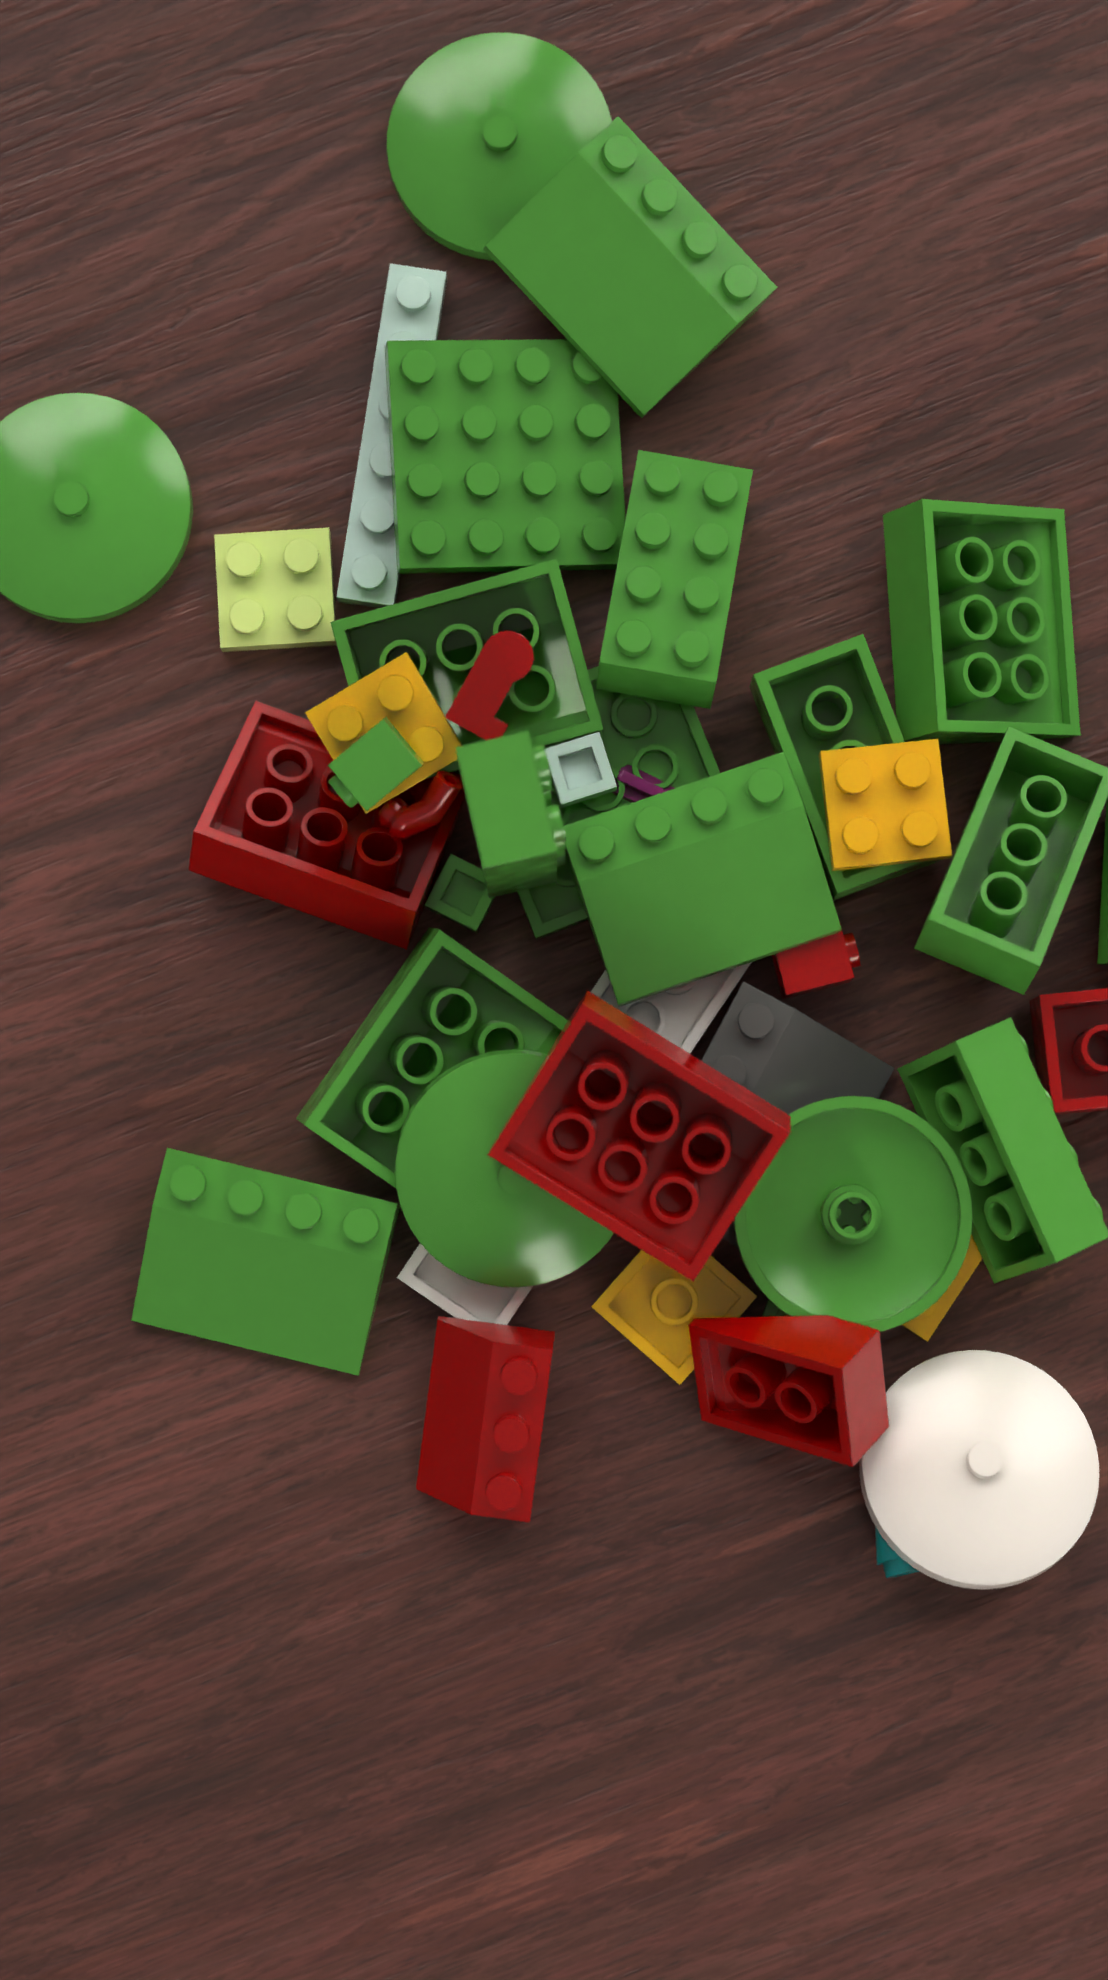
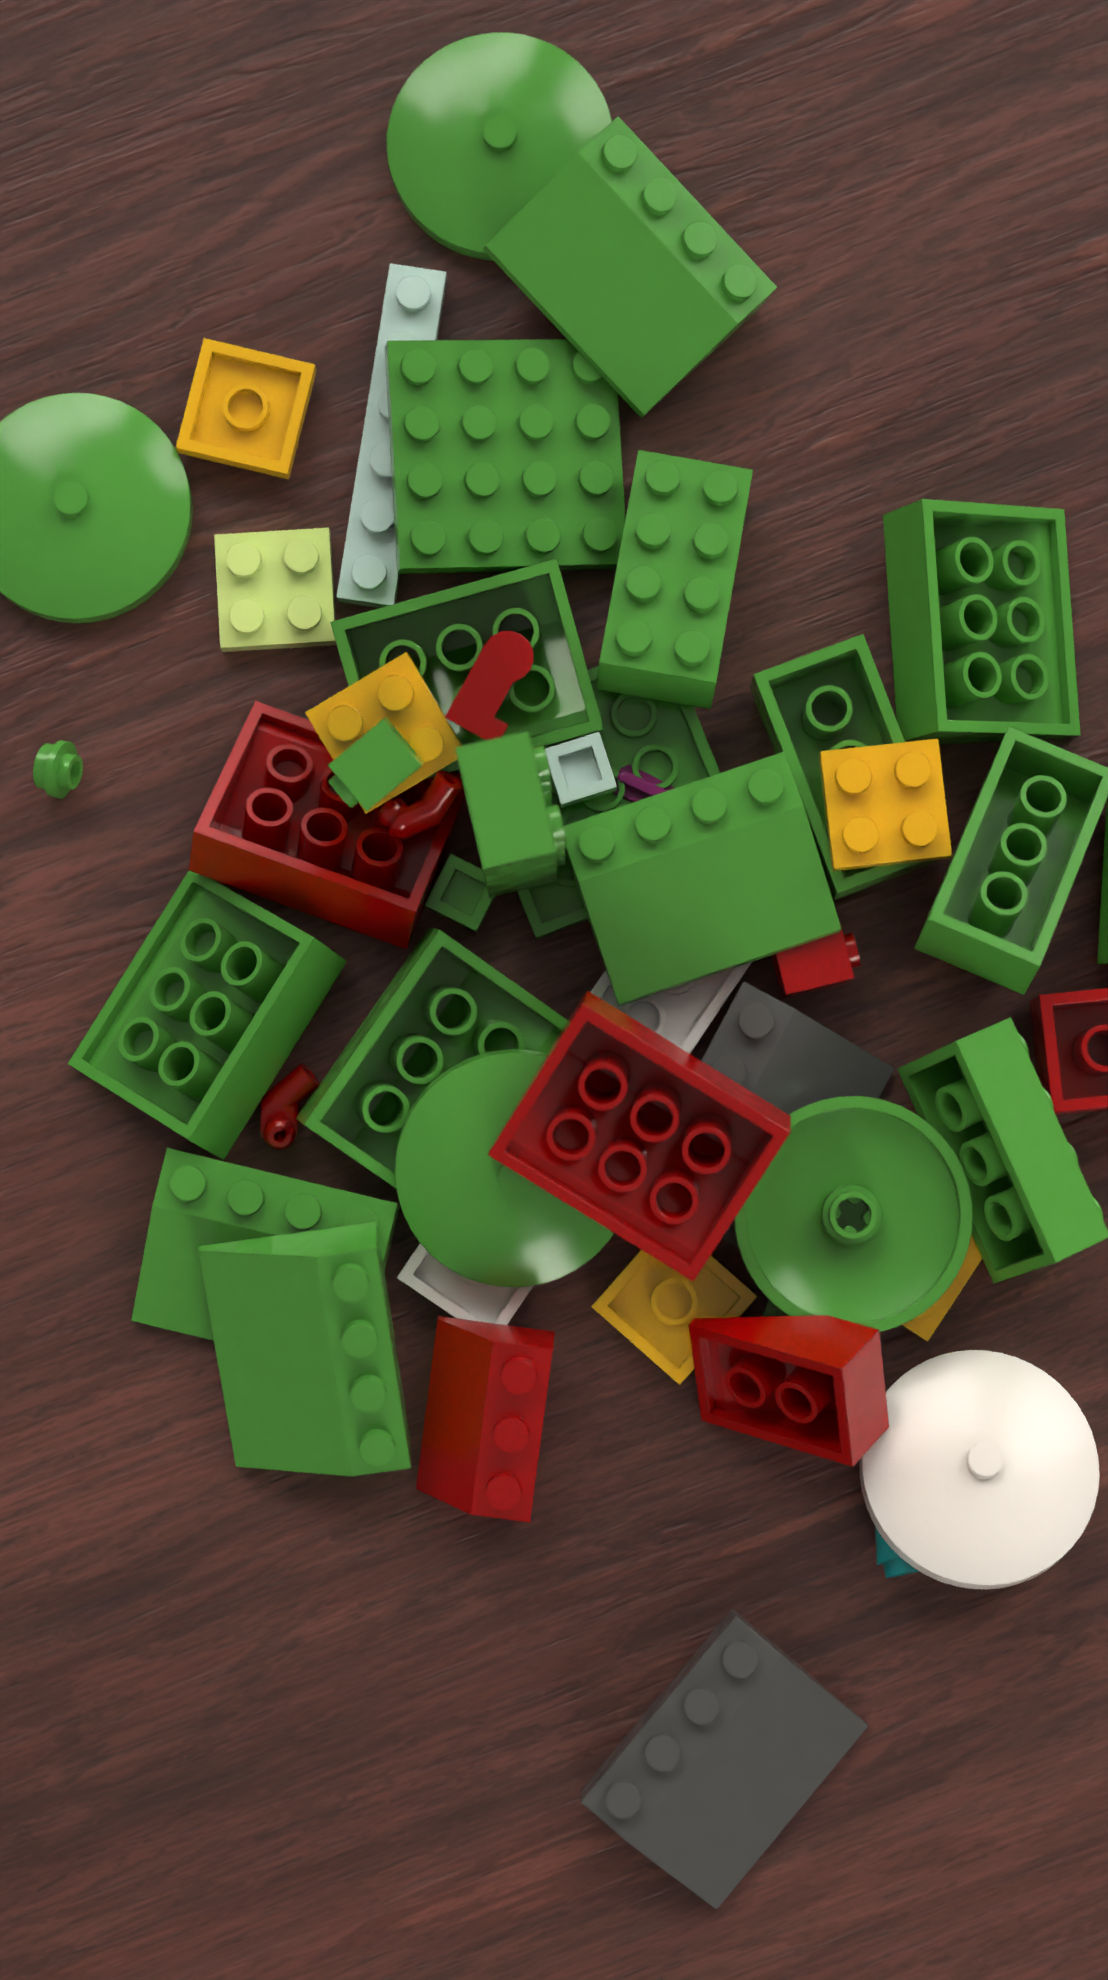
(57, 768): none -> bright green plate
(207, 1013): none -> bright green slope
(246, 408): none -> yellow plate
(281, 1107): none -> red arm
(308, 1352): none -> bright green slope
(722, 1760): none -> dark grey slope

